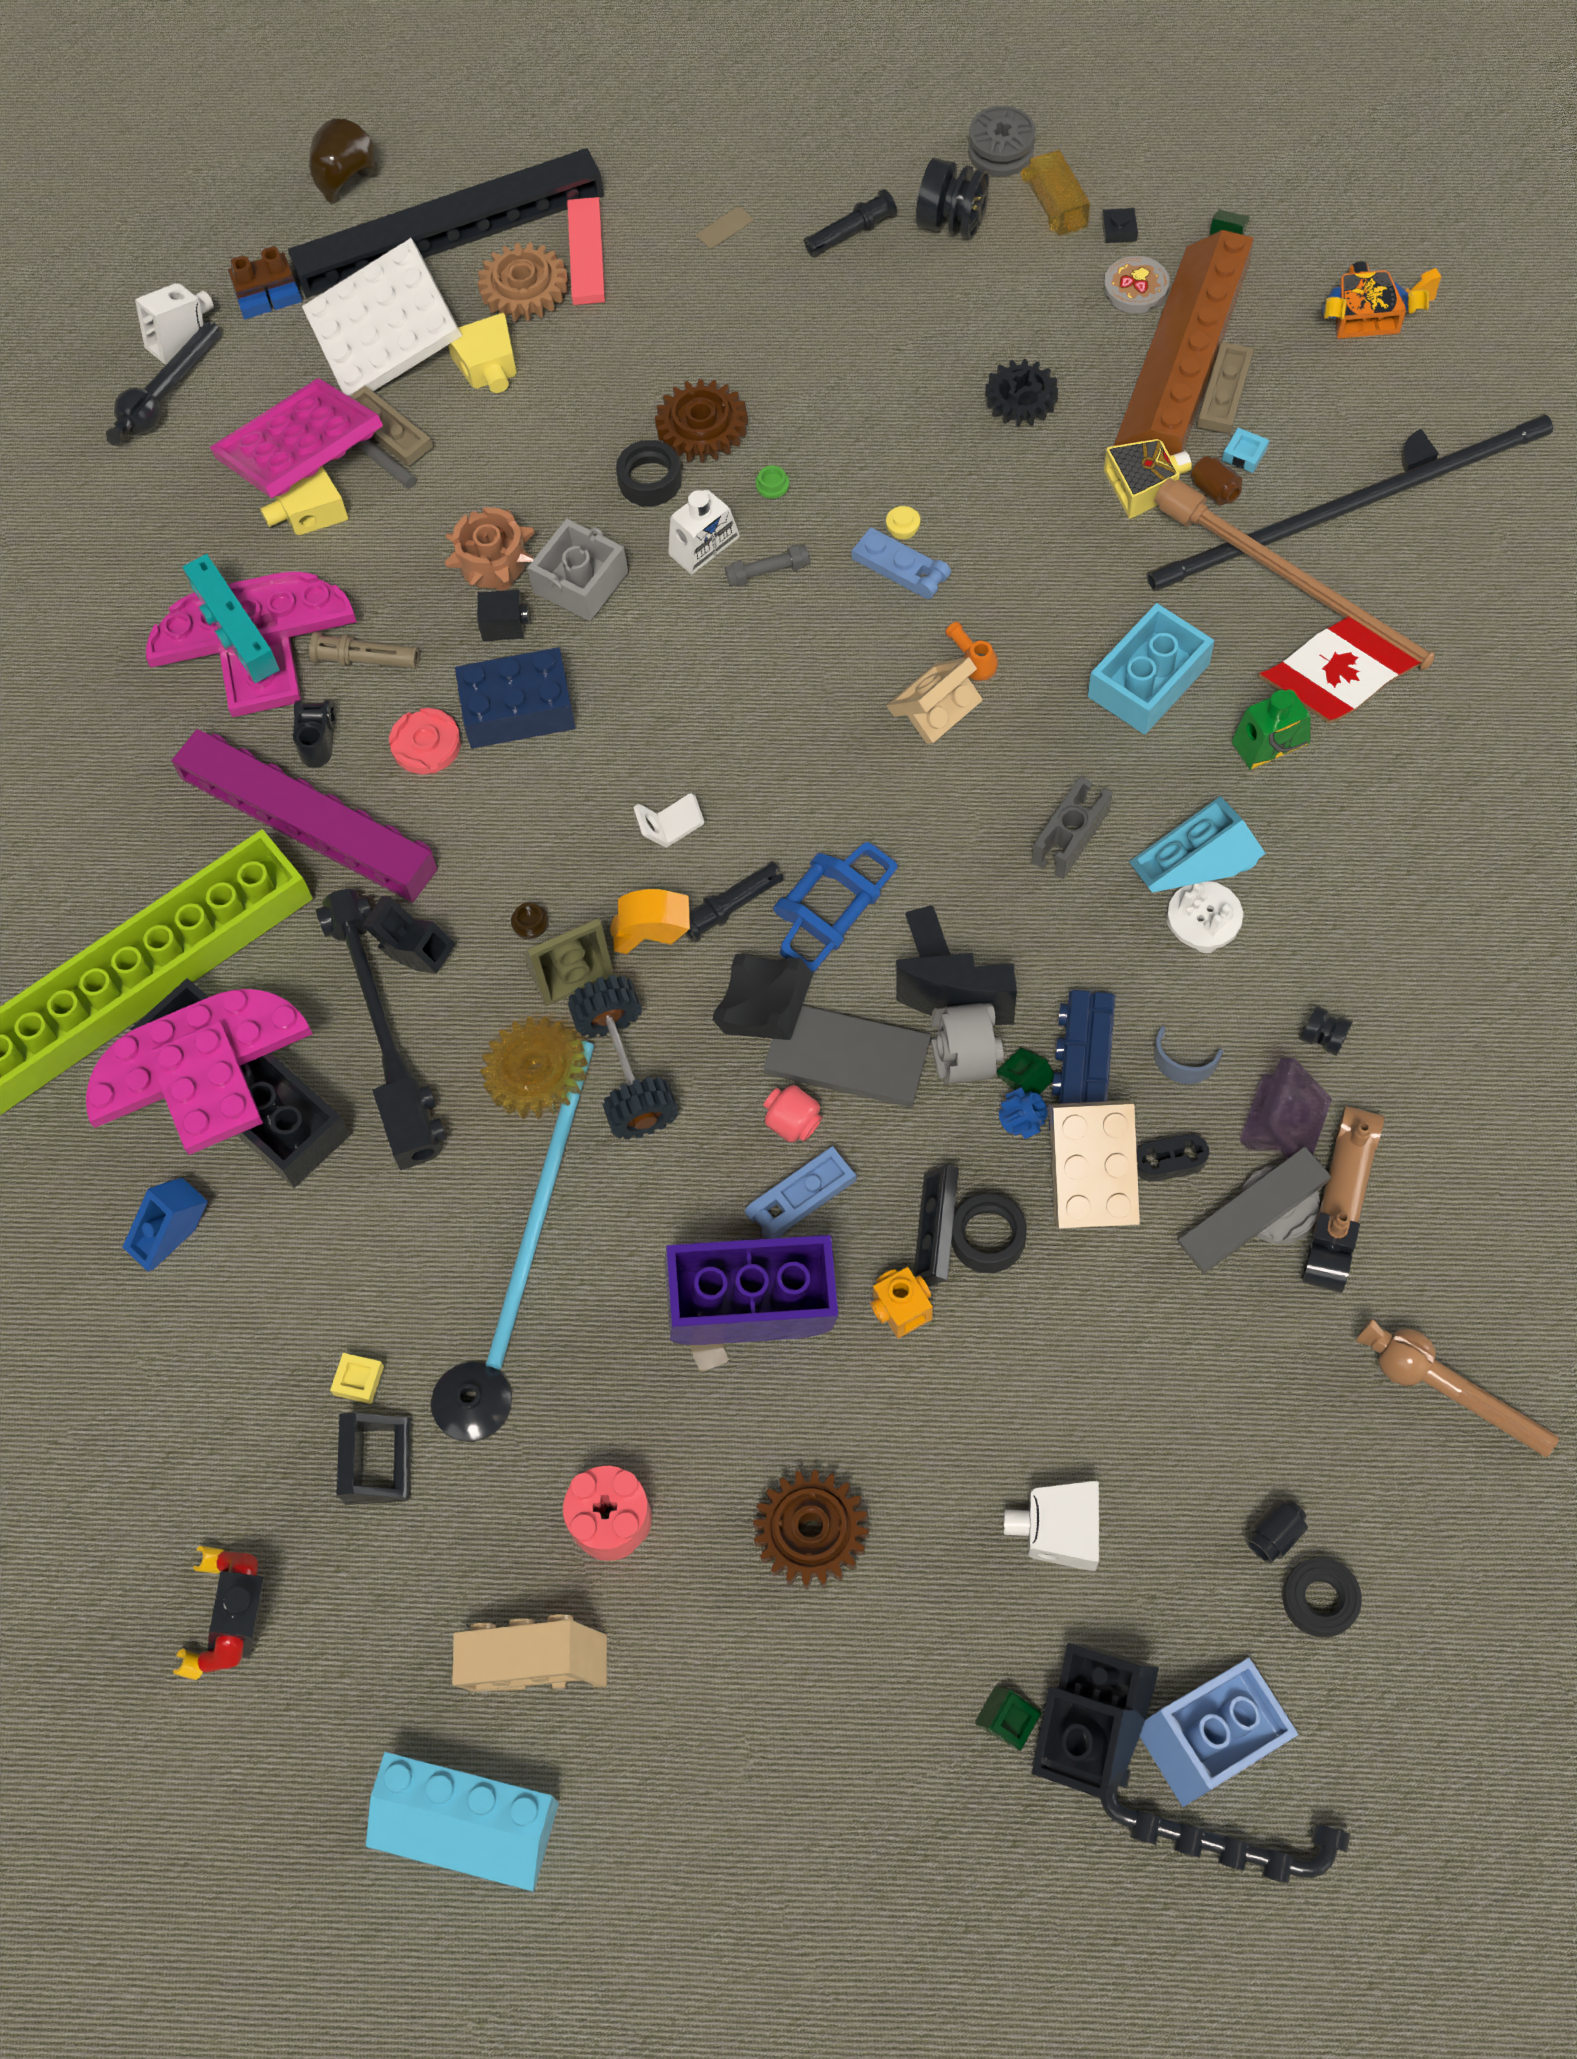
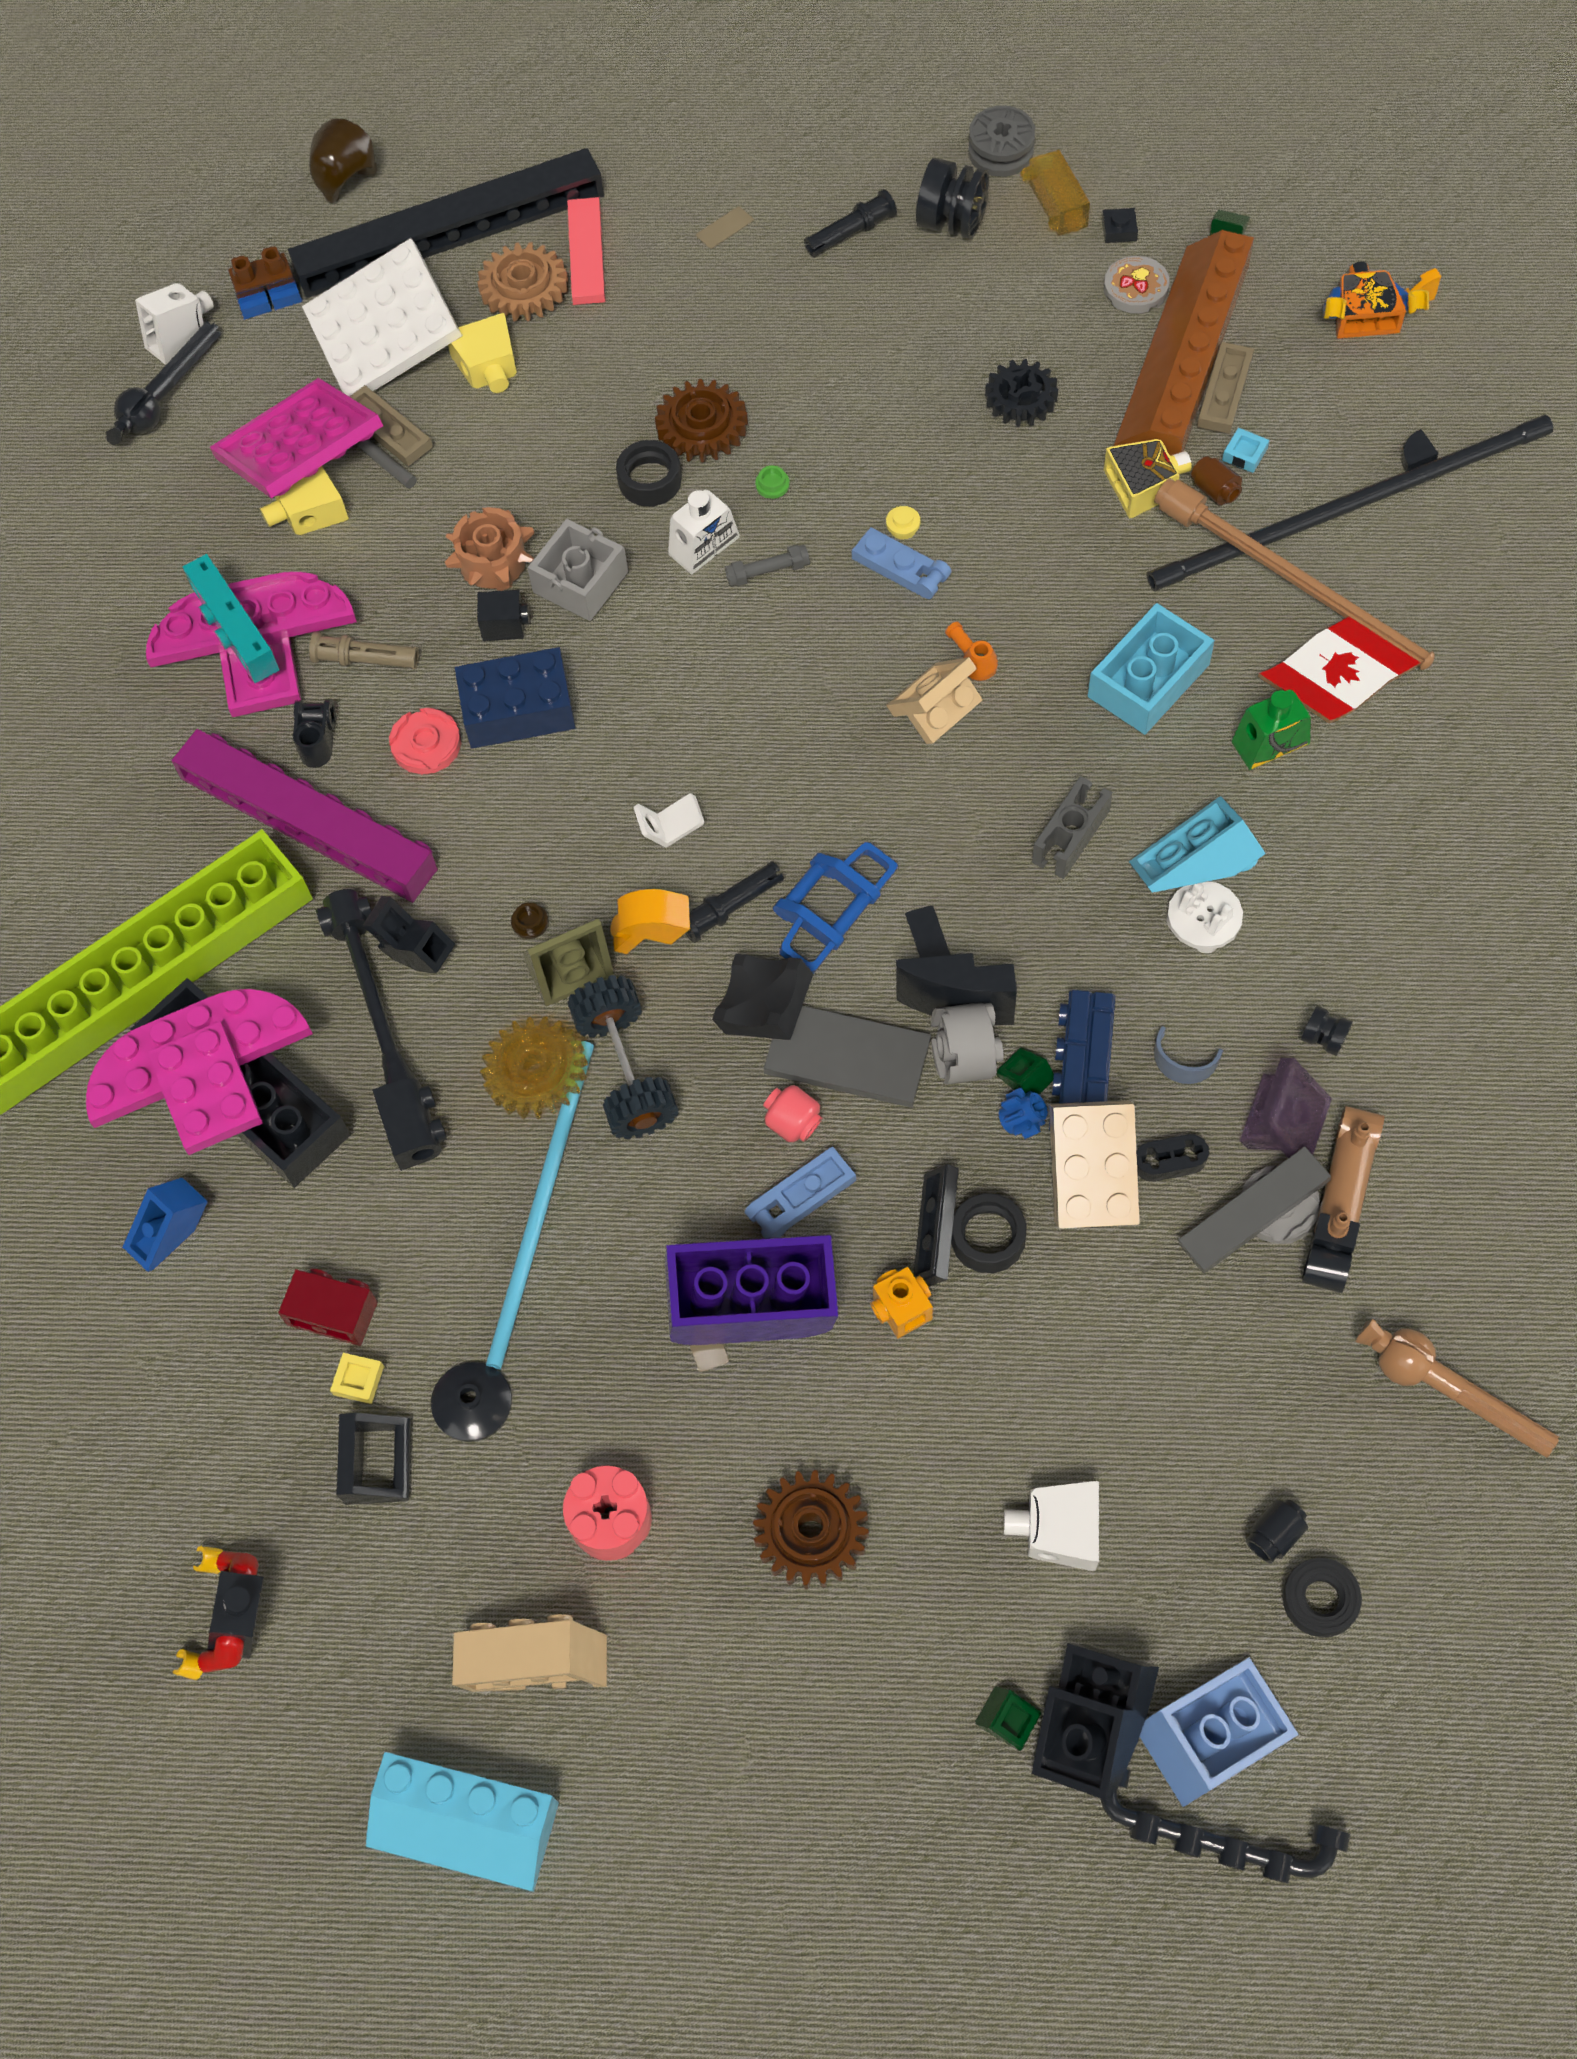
(328, 1306): none -> dark red brick

